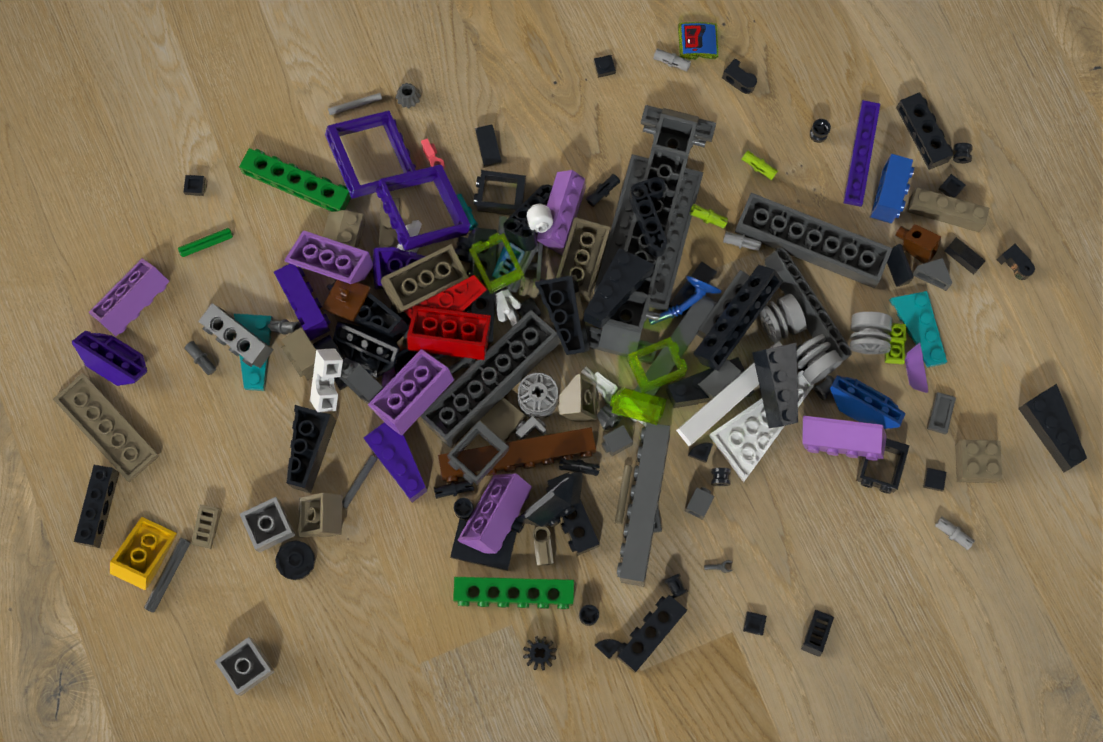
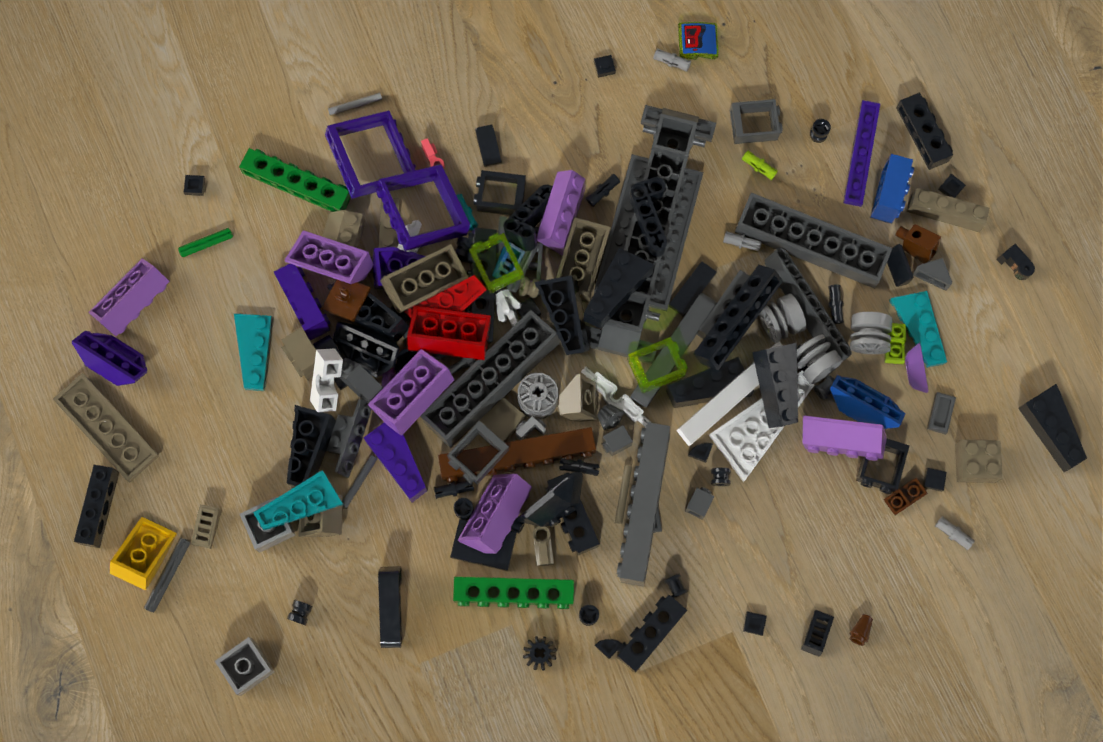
(200, 358): dark grey axle -> none
(258, 350): brick -> none
(284, 326): dark grey axle -> none
(295, 560): black tile -> none
(299, 612): none -> black wheel
(300, 502): none -> teal wing
(348, 437): none -> dark grey bracket
(390, 606): none -> black beam
(411, 99): dark grey piece -> none
(539, 218): white head -> none
(638, 405): clear neon green window -> none
(701, 290): blue dish -> none
(708, 216): lime pin -> none
(719, 379): dark grey slope -> none
(719, 566): dark grey hand -> none
(739, 78): black leg -> none
(751, 107): none -> dark grey window
(836, 304): none -> black pin
(861, 631): none -> reddish brown cone
(905, 496): none -> reddish brown slope
(962, 153): black wheel -> none
(964, 255): black slope -> none

